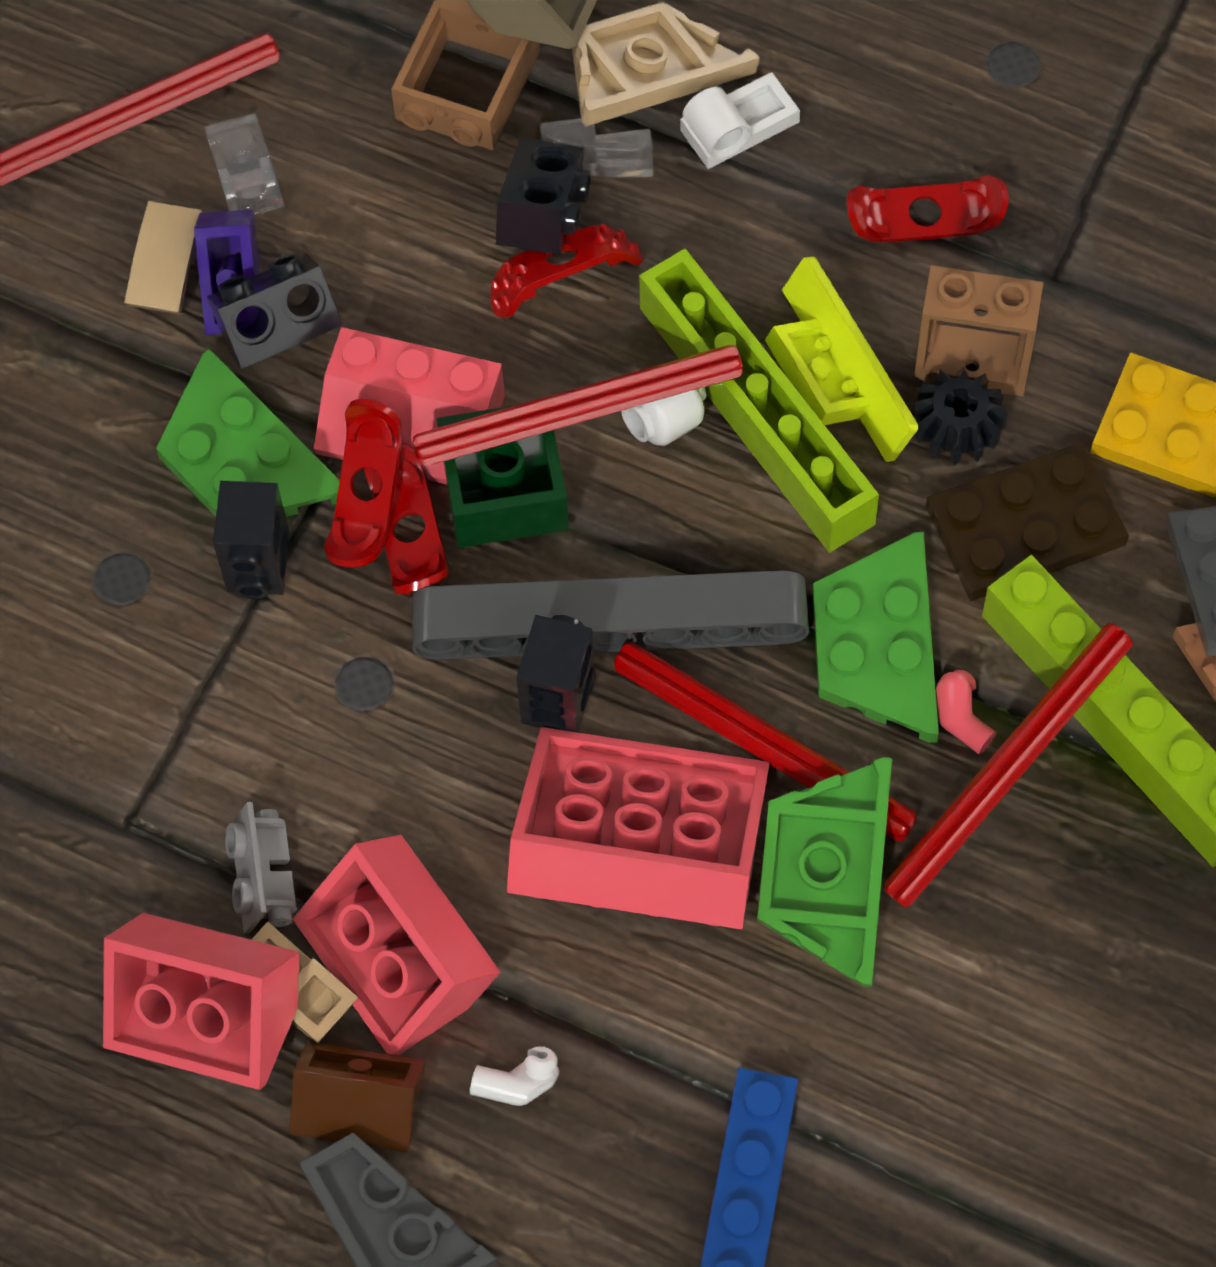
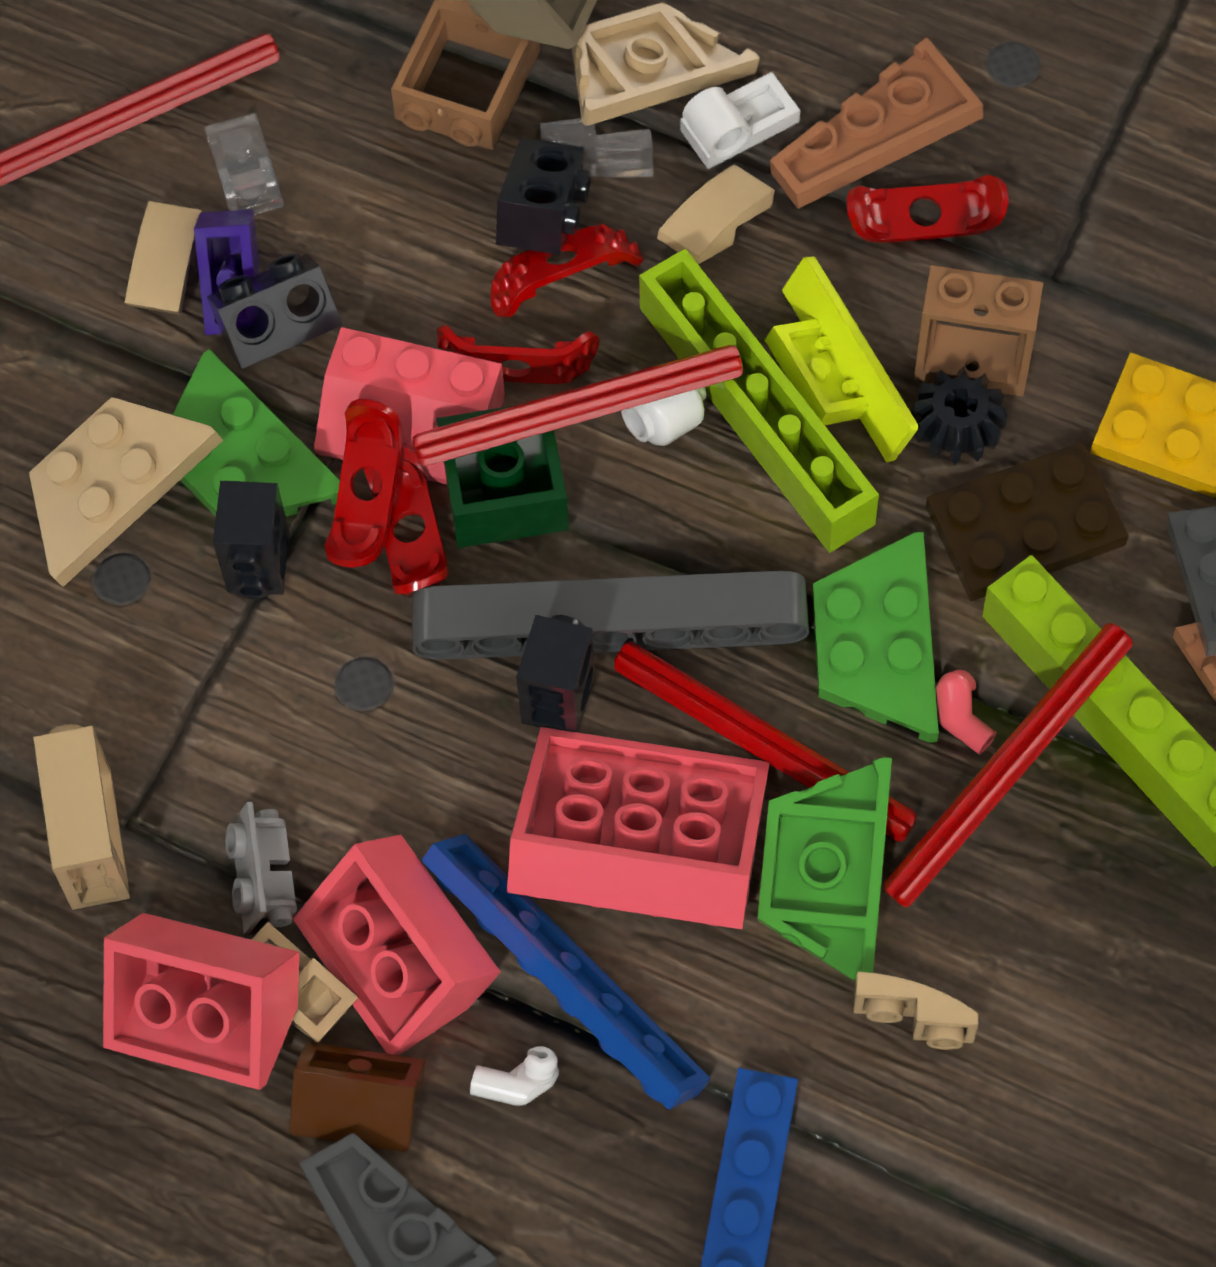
(81, 816): none -> tan window
(109, 478): none -> tan wing
(547, 366): none -> red piece
(567, 972): none -> blue plate
(710, 216): none -> tan slope
(891, 120): none -> nougat wing
(937, 1016): none -> tan slope

